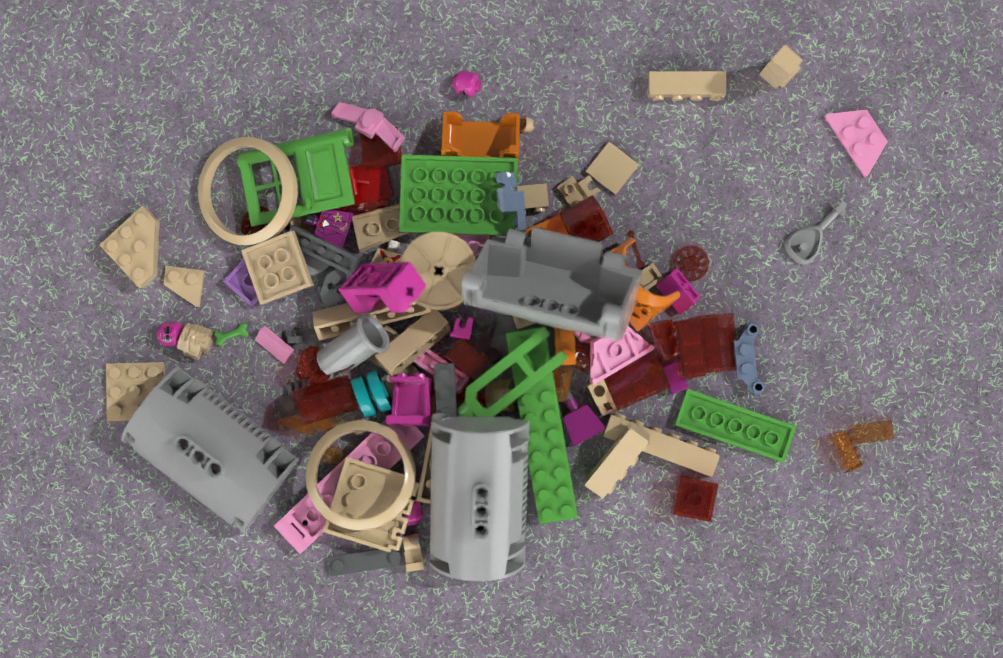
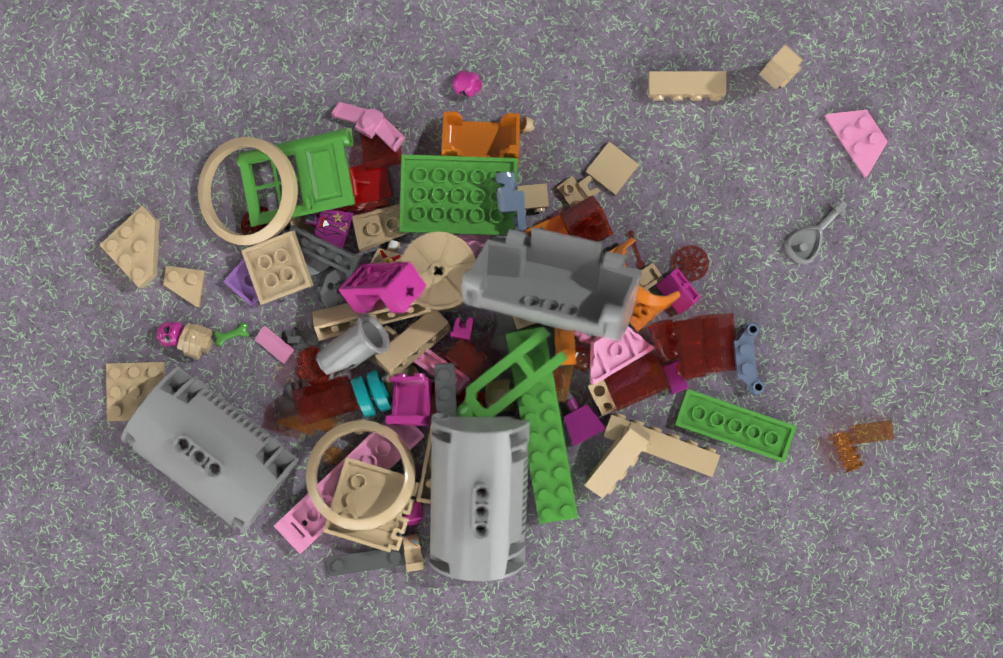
(694, 498): clear red brick -> none

